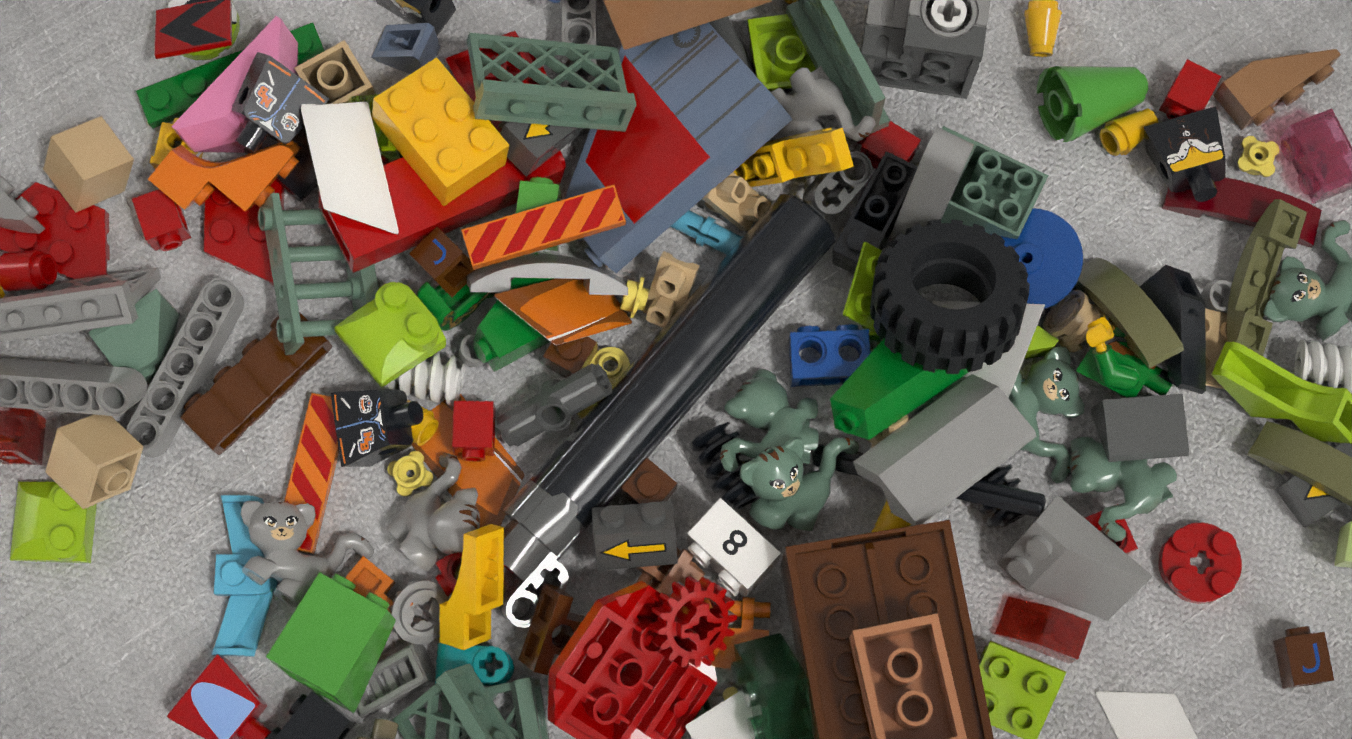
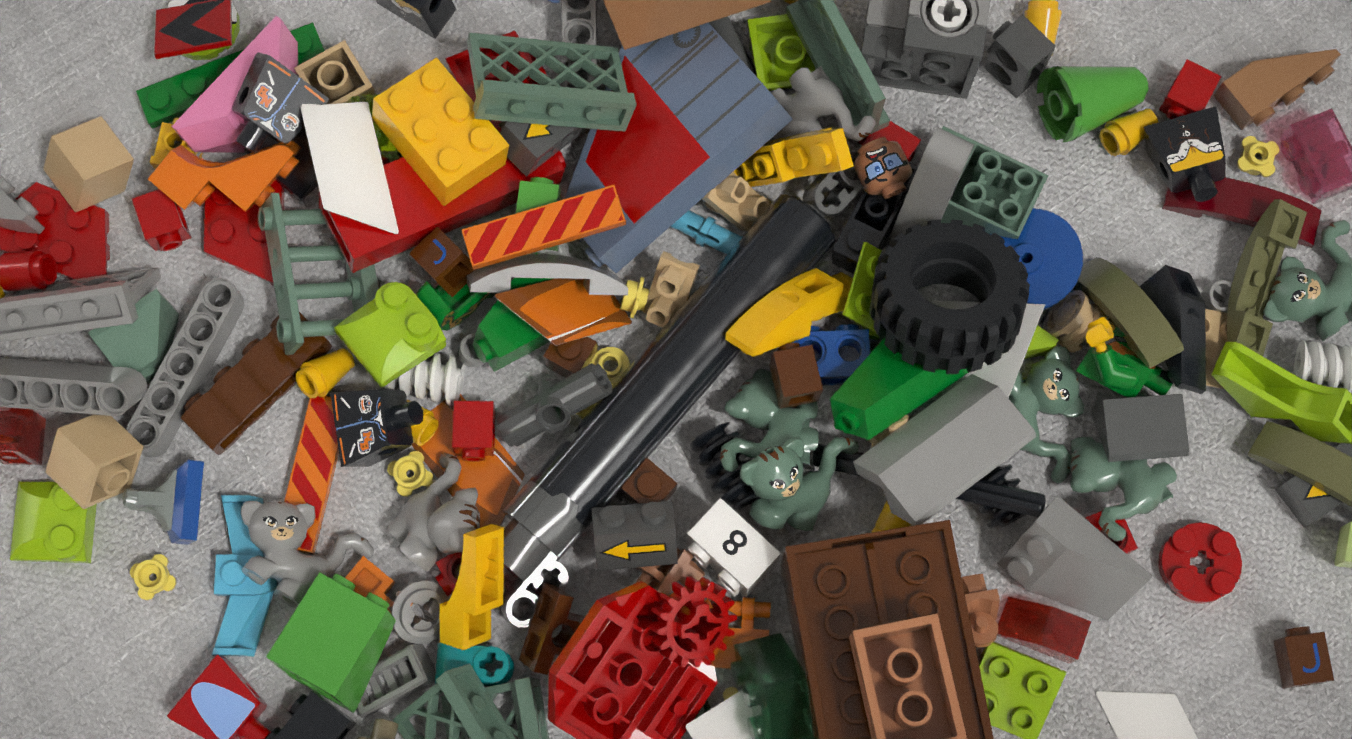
(141, 574): none -> light yellow plate
(173, 502): none -> piece
(323, 373): none -> yellow cone
(407, 46): sand blue slope -> none
(789, 311): none -> yellow slope
(795, 375): none -> reddish brown brick
(883, 167): none -> nougat head
(982, 609): none -> nougat hips
(1018, 55): none -> dark grey brick

